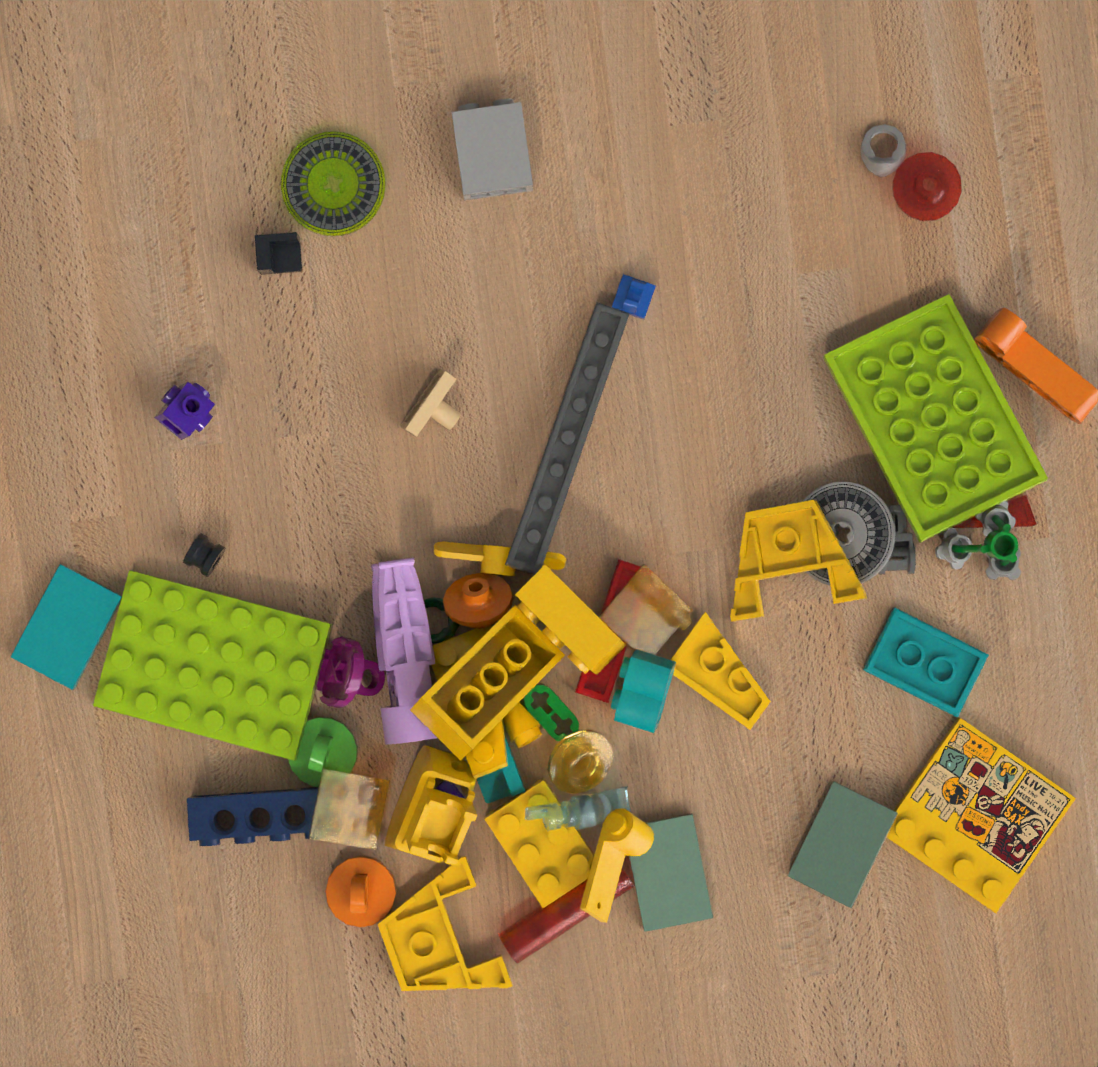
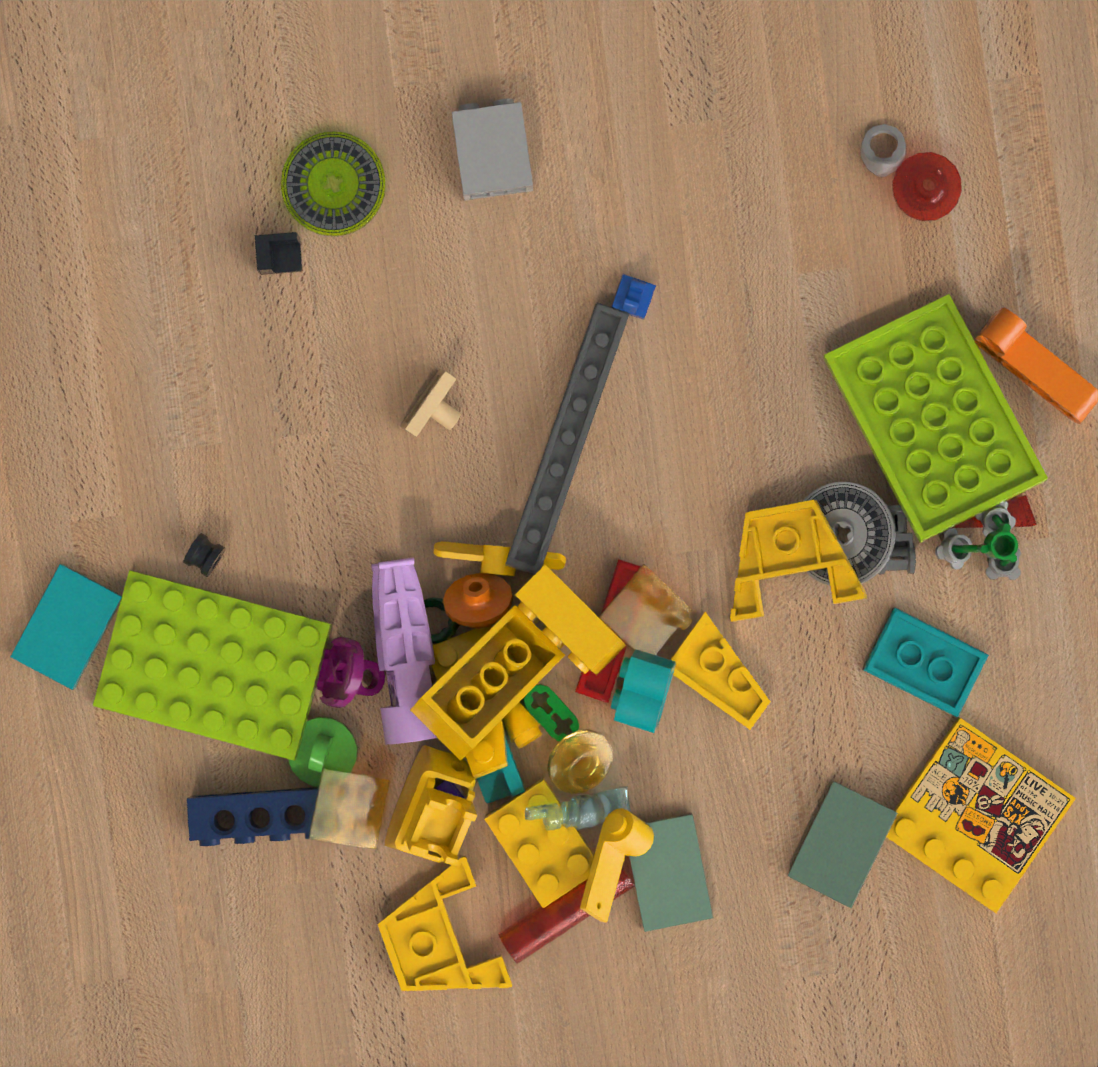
(175, 414): dark purple brick -> none
(360, 891): orange tile -> none

